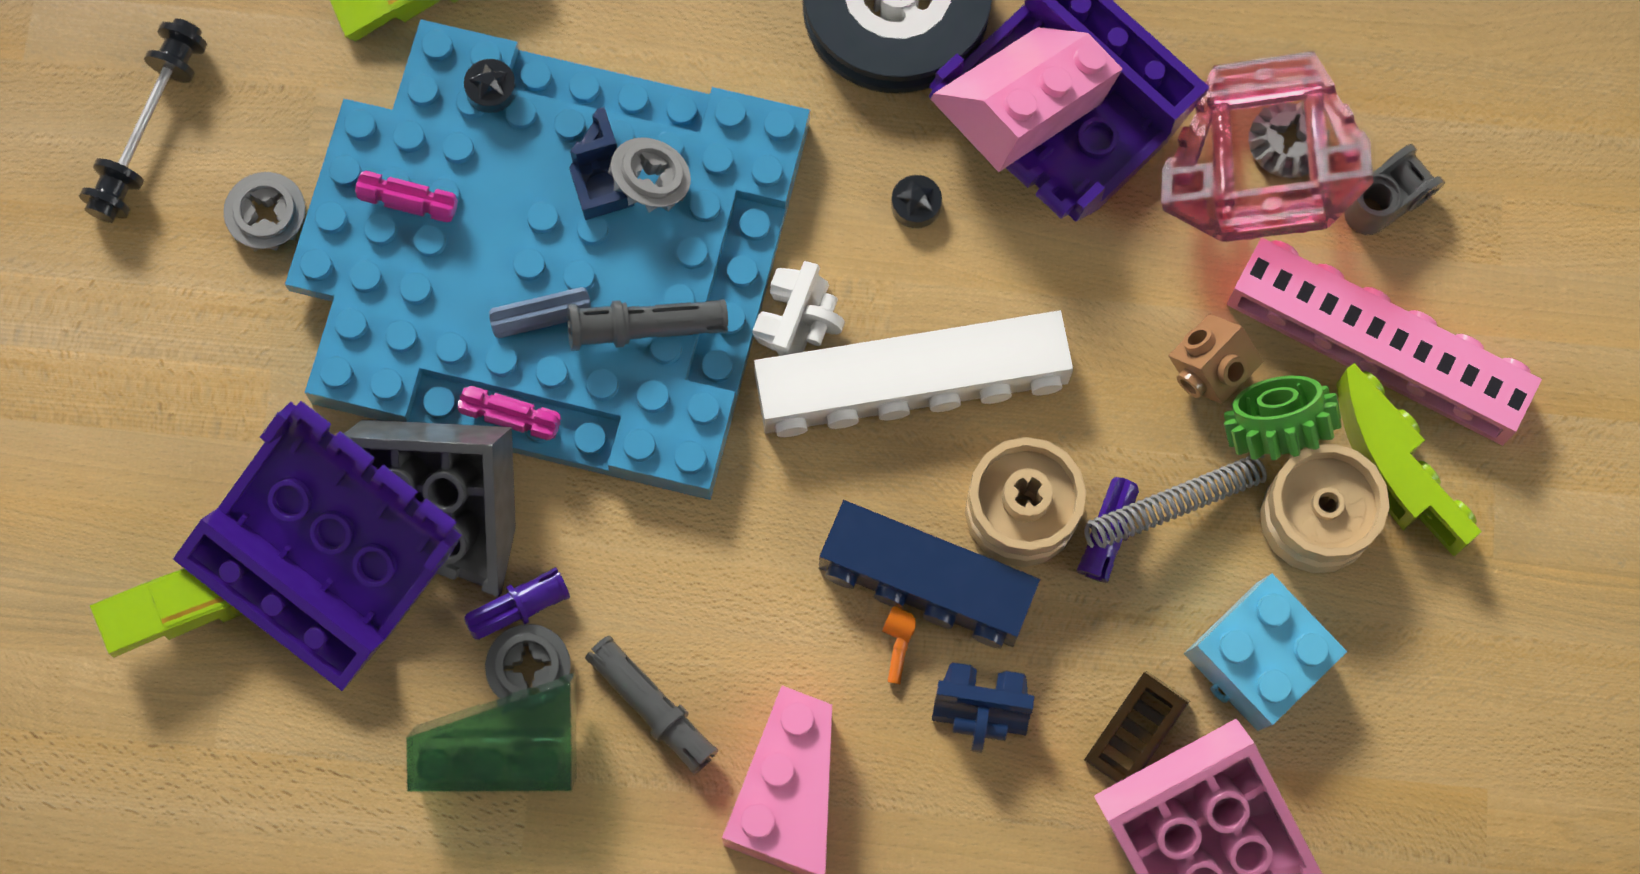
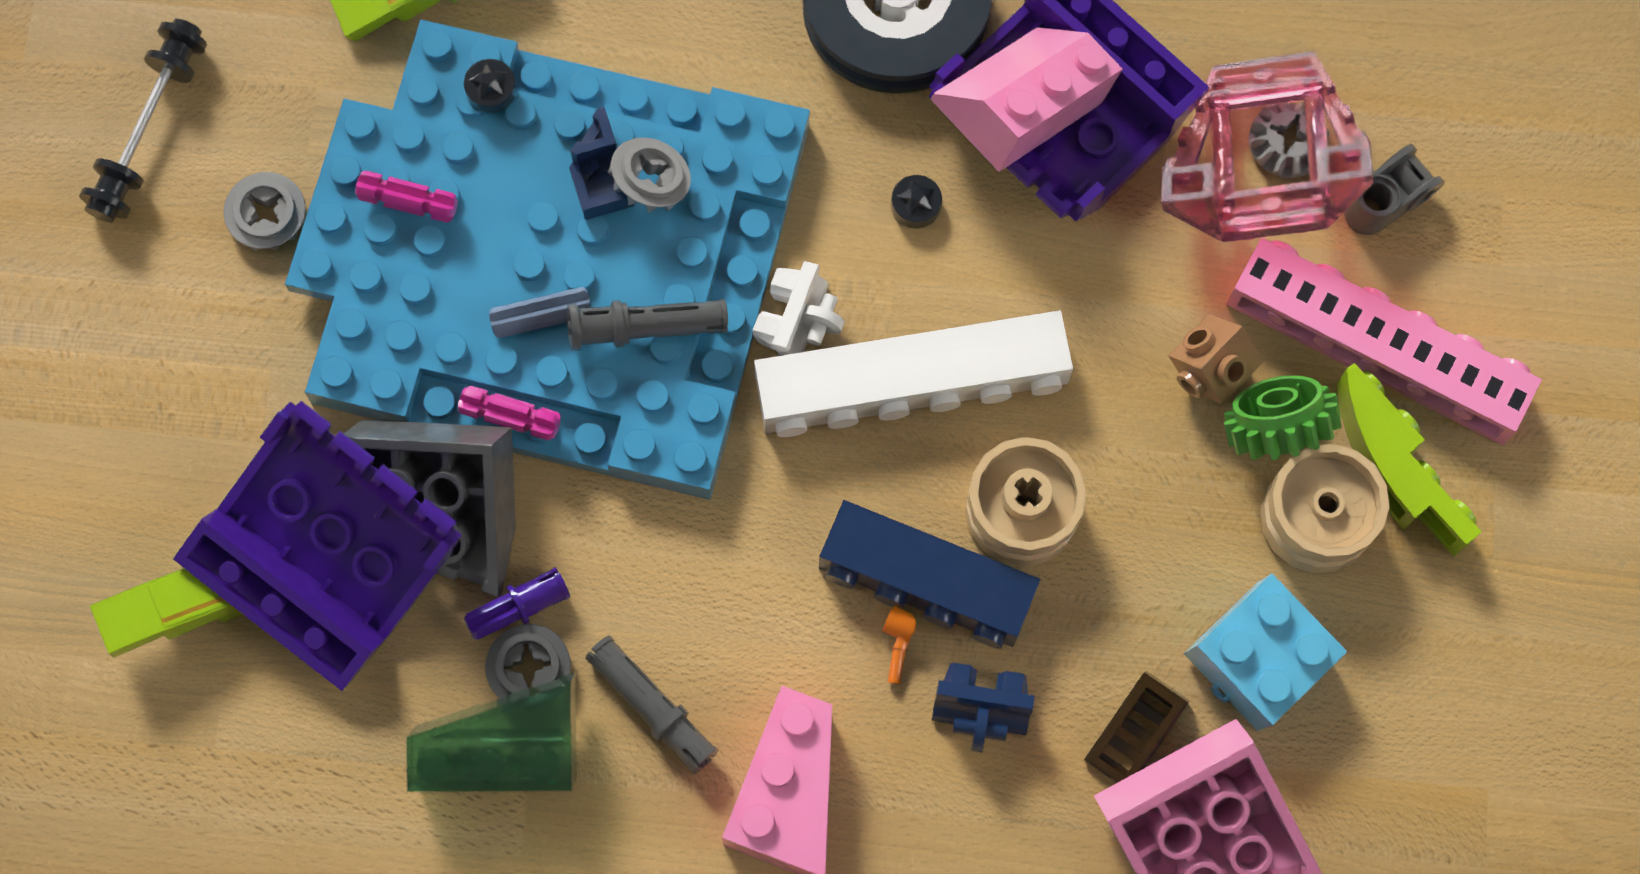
(1099, 561): dark purple axle -> none
(1201, 480): light grey piece -> none

